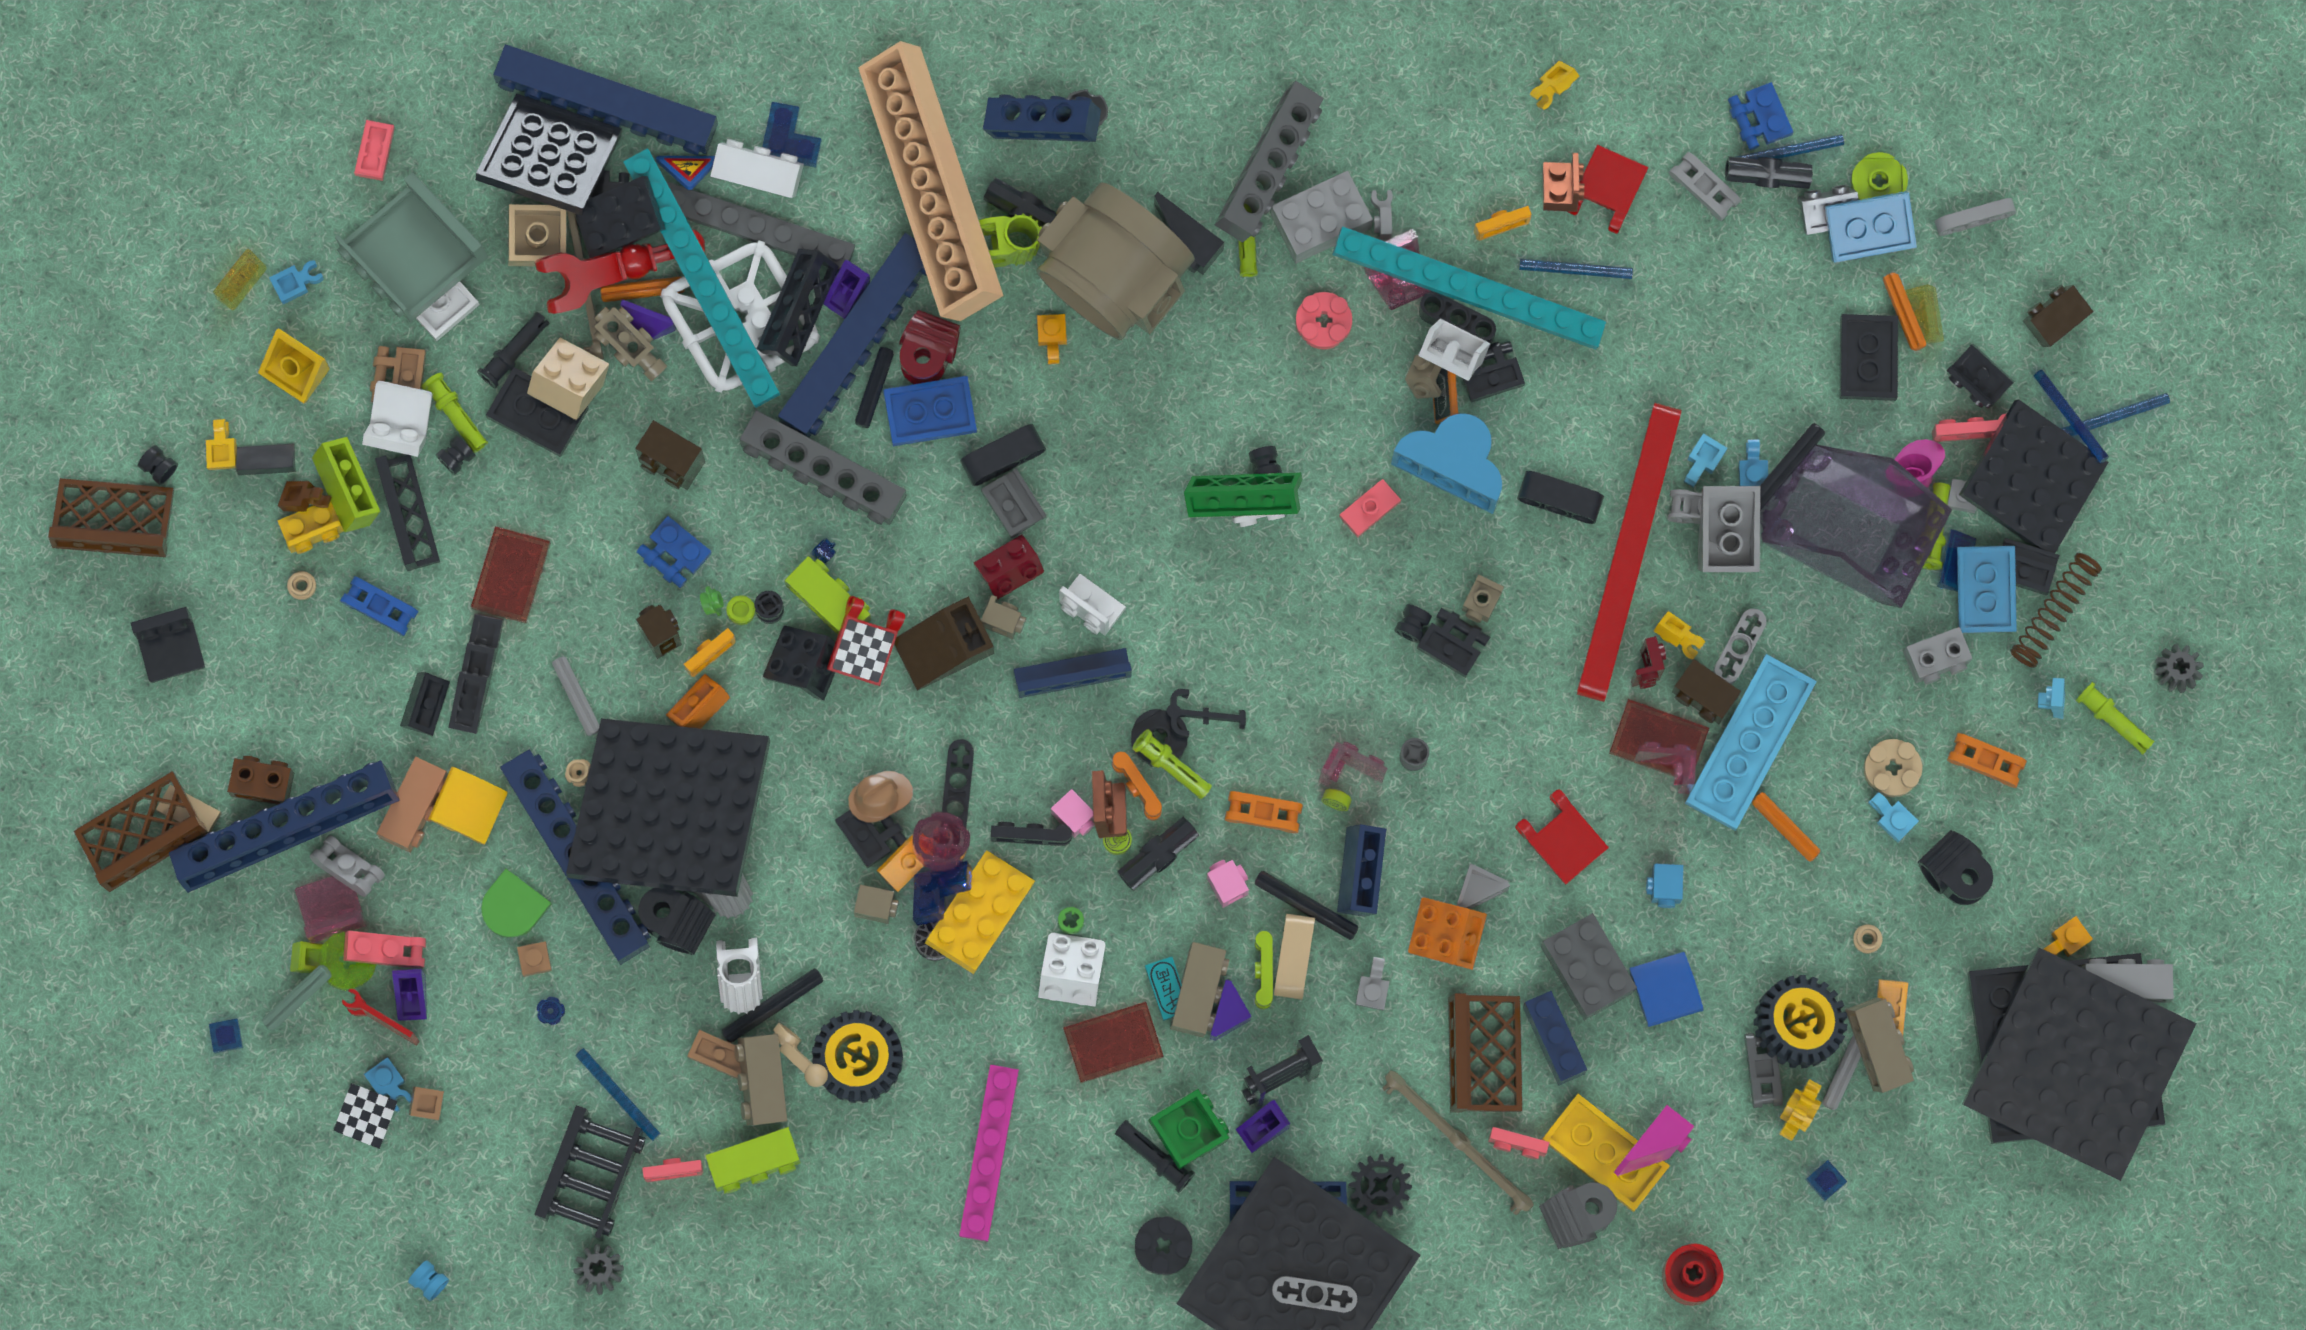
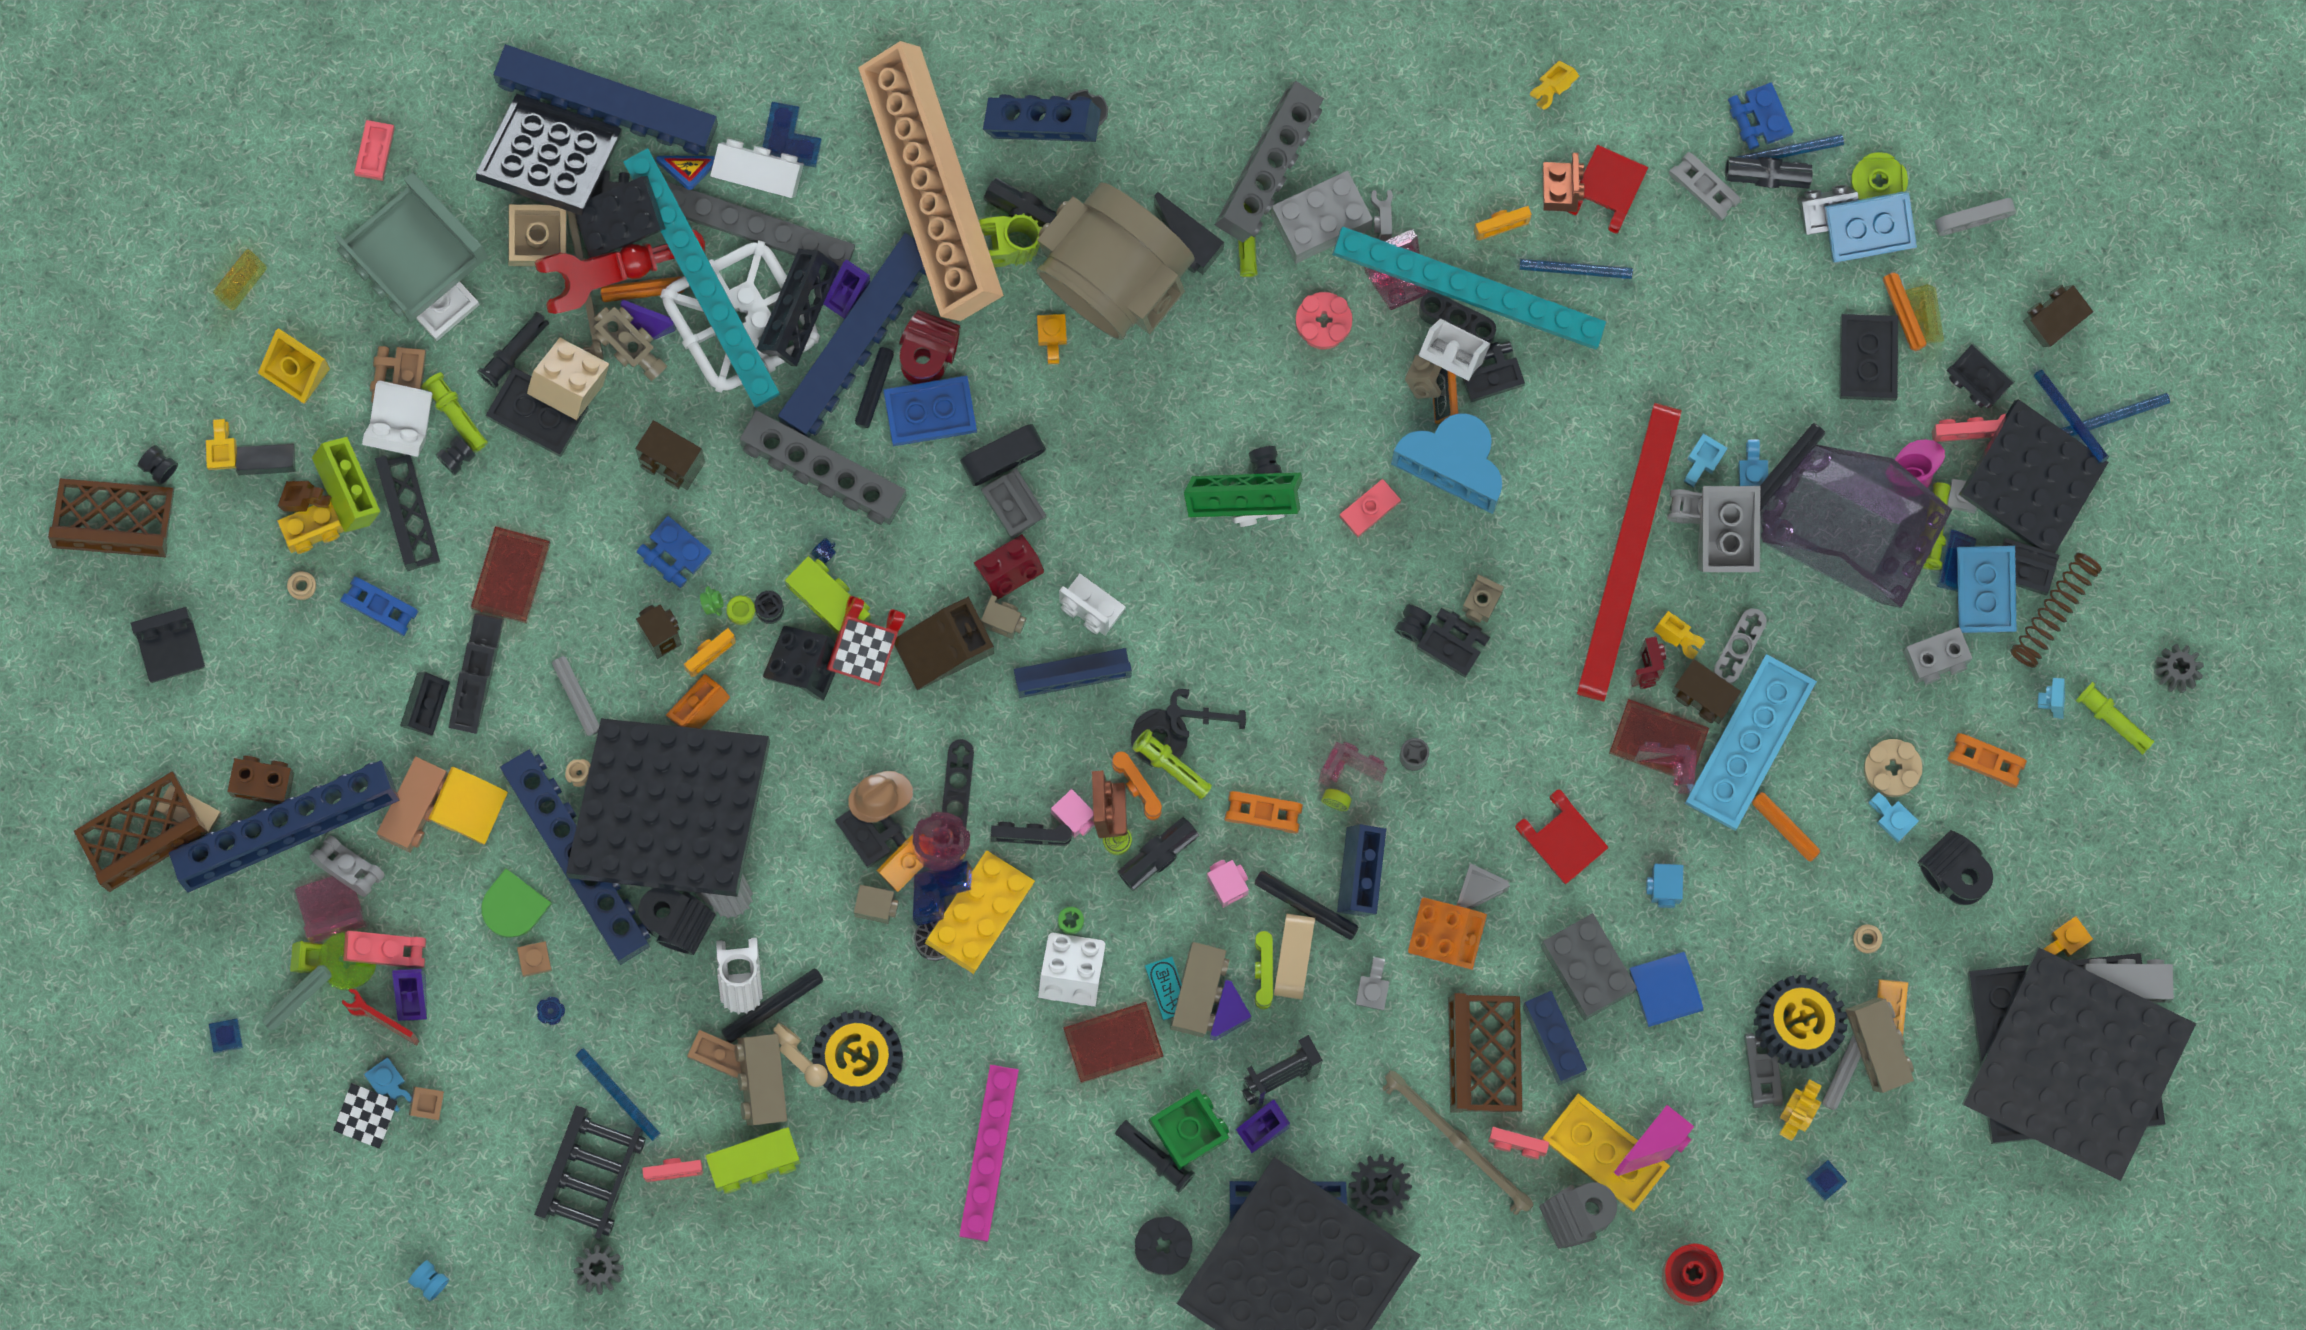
(291, 283): dark azure plate -> none
(1291, 1297): light grey beam -> none
(1560, 497): black beam -> none

